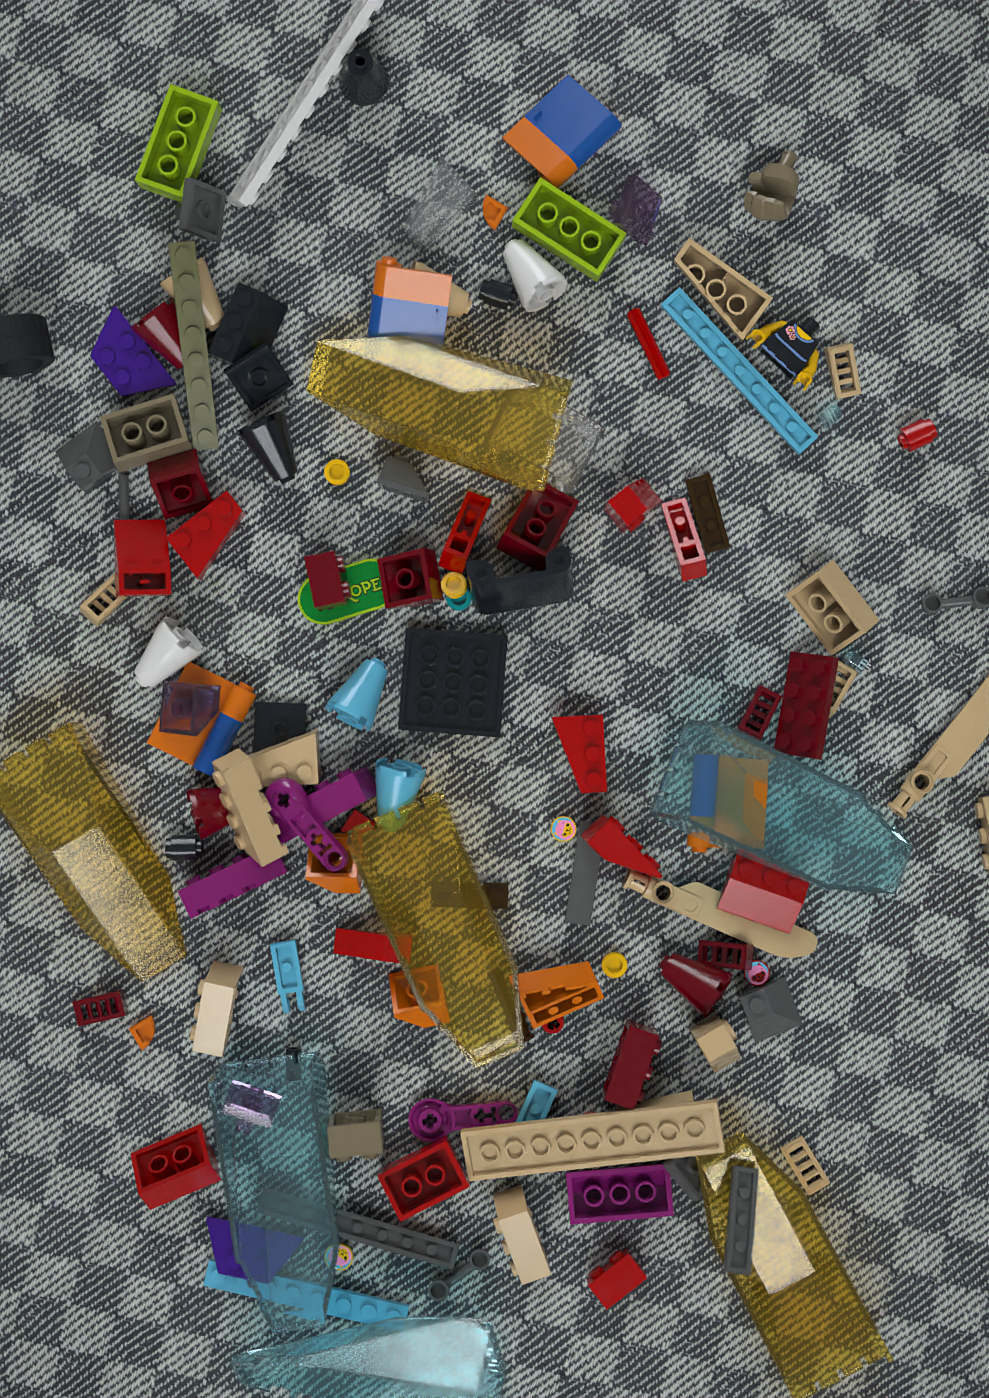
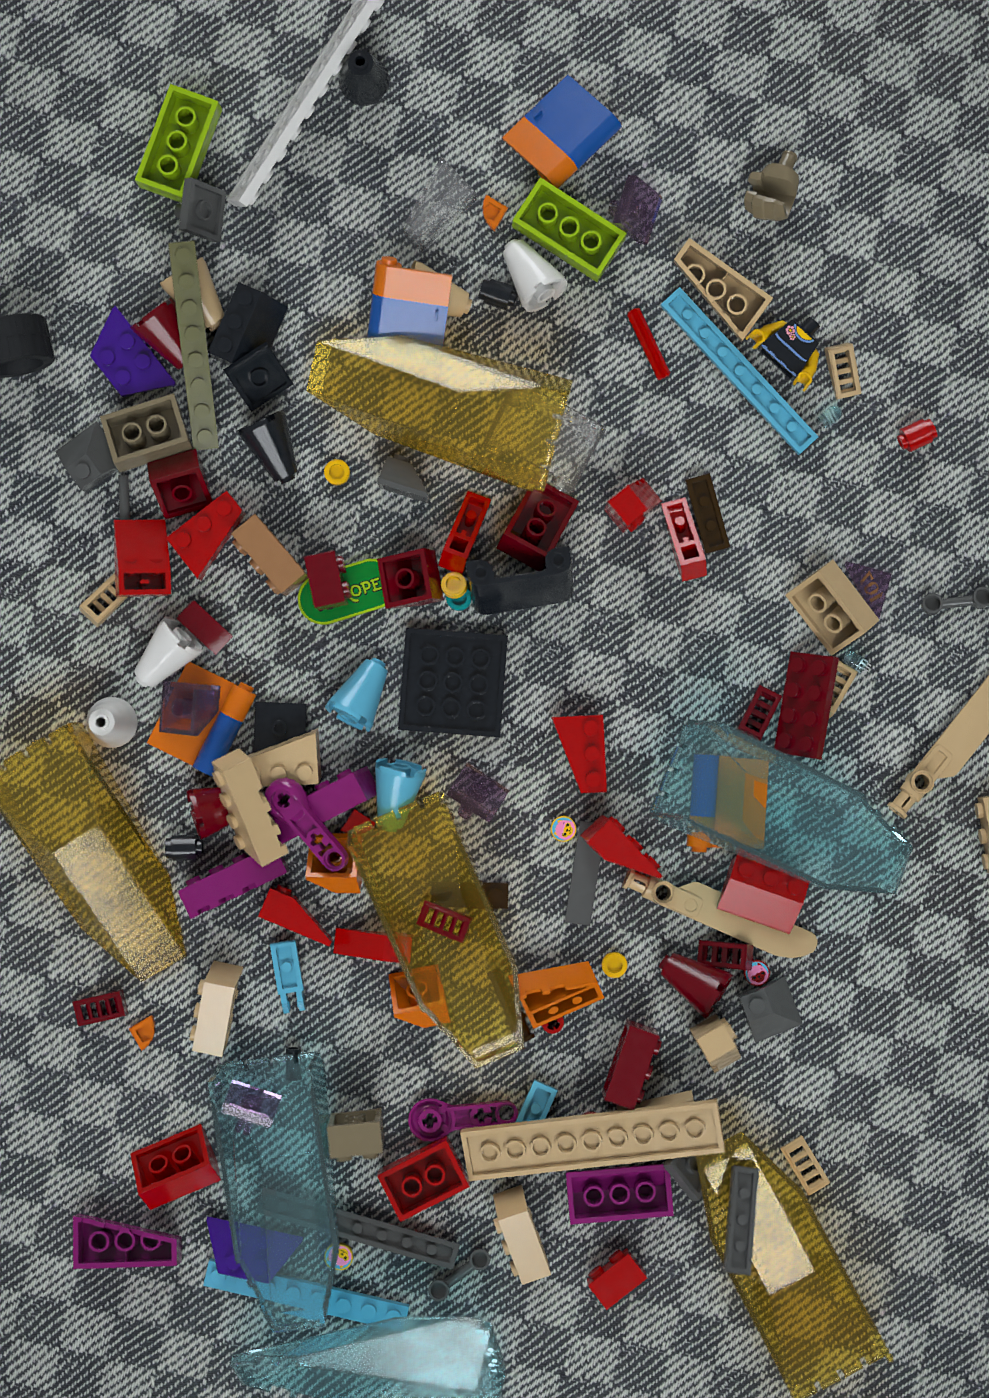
(119, 726): none -> white cone
(121, 1245): none -> magenta wedge
(204, 627): none -> dark red slope
(268, 556): none -> medium nougat brick
(288, 912): none -> red slope
(464, 928): none -> dark red slope
(477, 794): none -> clear purple tile
(870, 583): none -> clear purple tile

